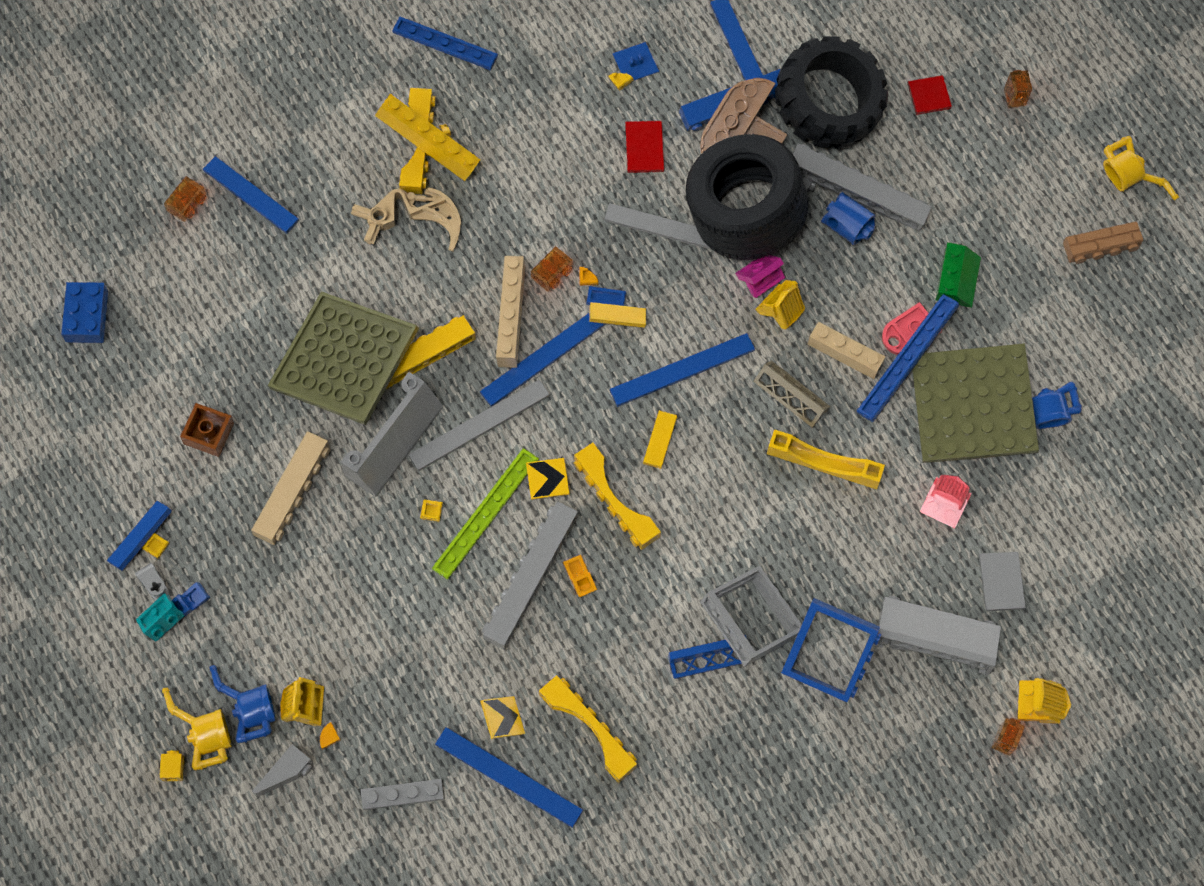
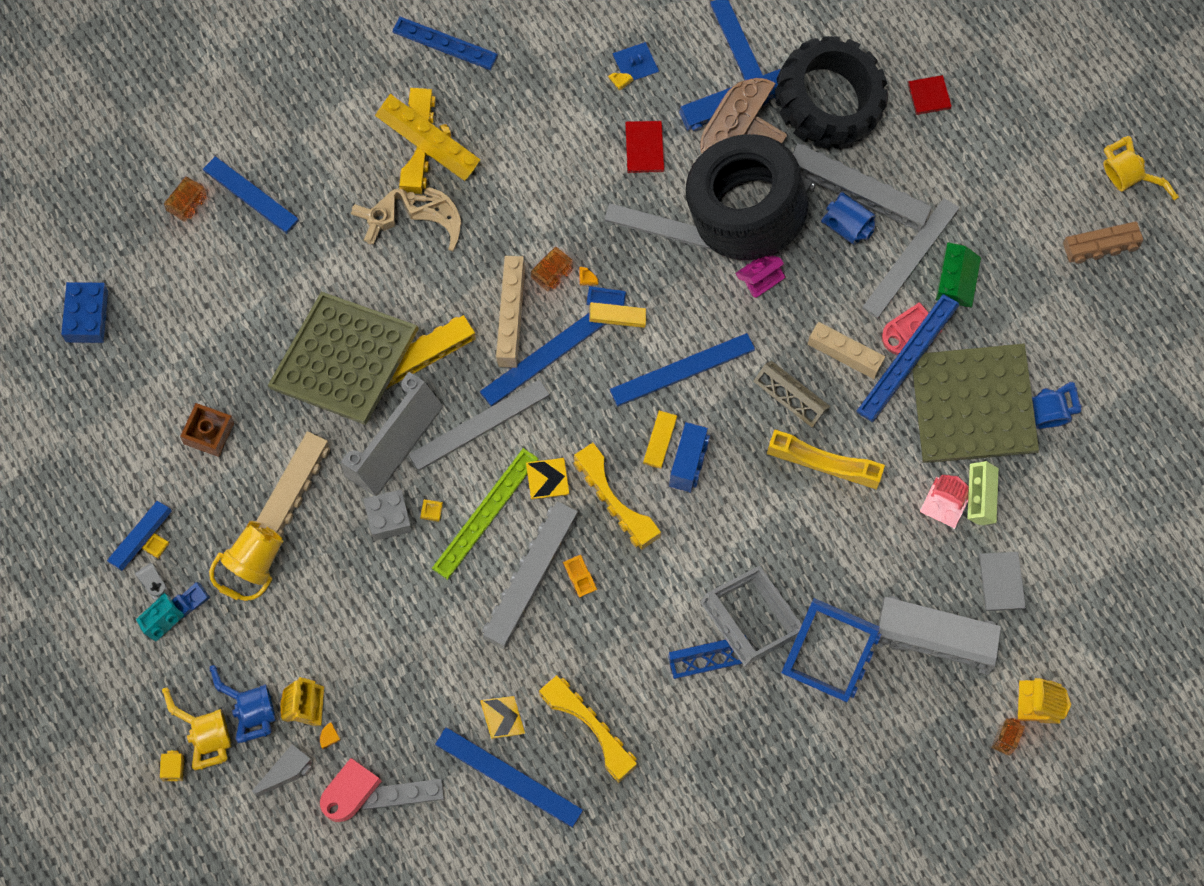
(249, 559): none -> yellow piece
(348, 791): none -> coral tile
(387, 515): none -> light grey brick
(689, 457): none -> blue brick
(783, 304): yellow piece -> none
(910, 258): none -> light grey tile
(983, 493): none -> yellowish green brick
(1017, 88): clear orange brick -> none

